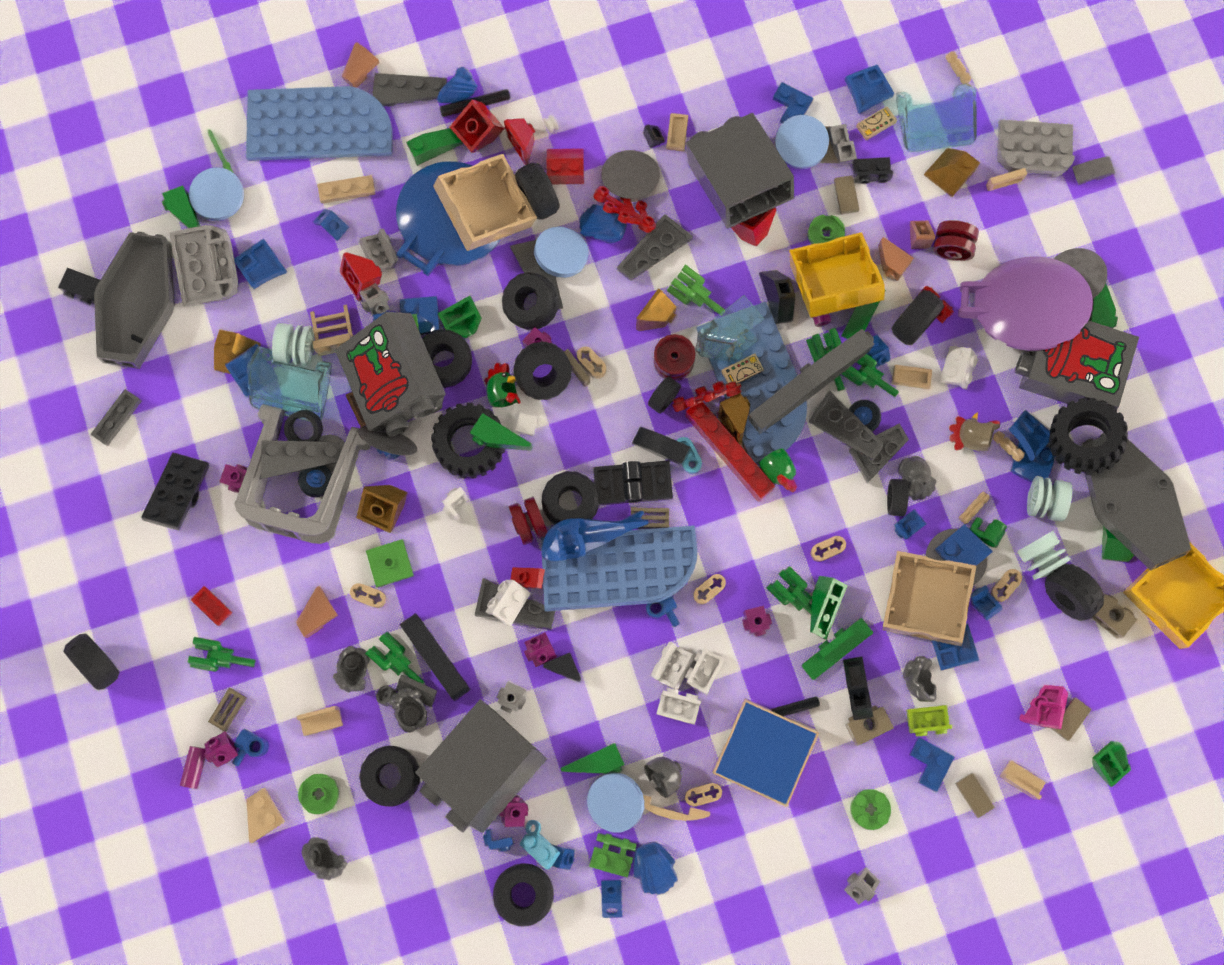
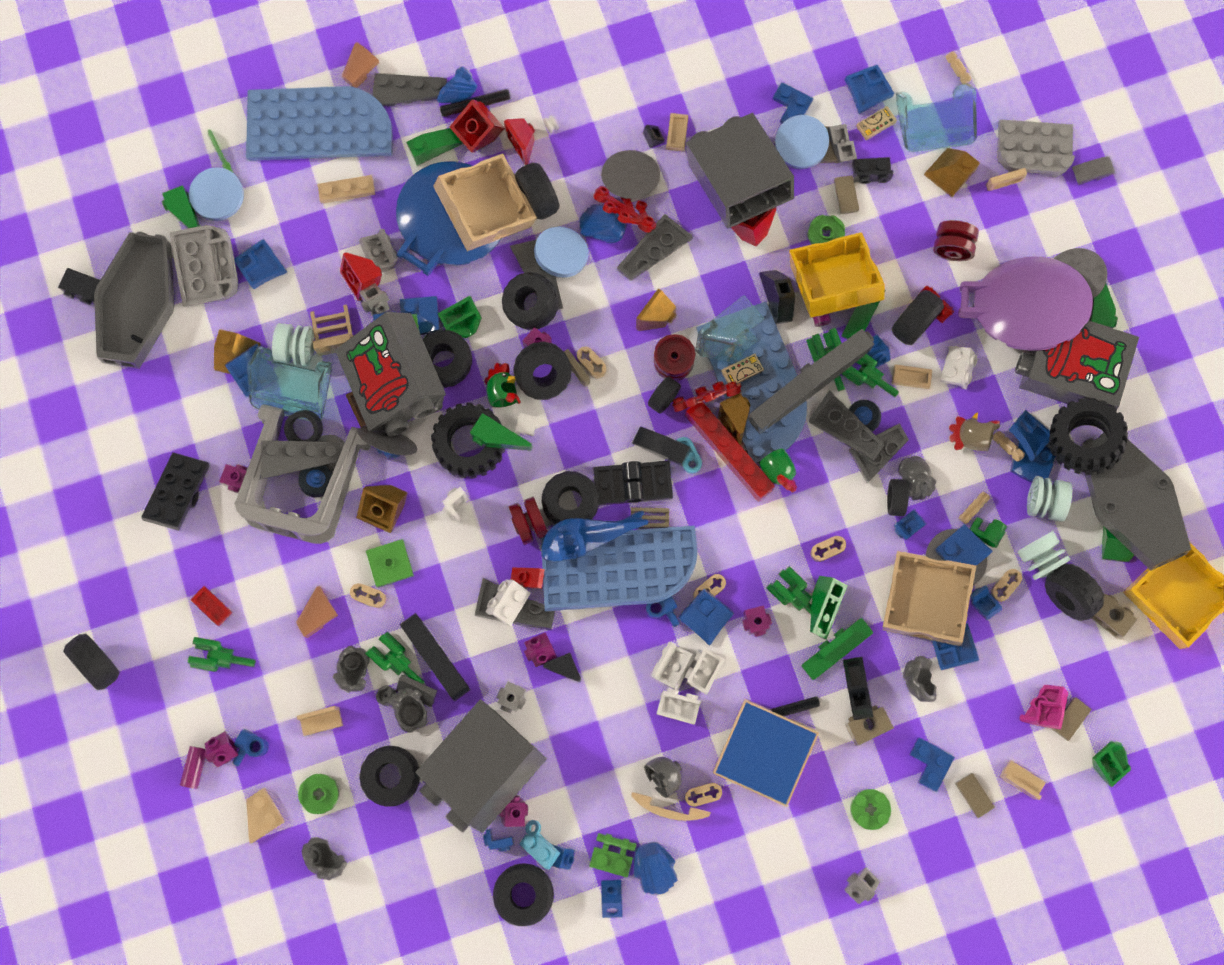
(116, 417): dark grey plate -> none
(233, 714): dark tan tile -> none
(331, 223): blue bracket -> none
(565, 166): red slope -> none
(601, 761): green slope -> none
(615, 802): light blue piece -> none
(694, 292): bright green plant -> none
(706, 616): none -> blue plate
(893, 259): nougat slope -> none
(921, 234): nougat slope -> none
(928, 719): lime bracket -> none

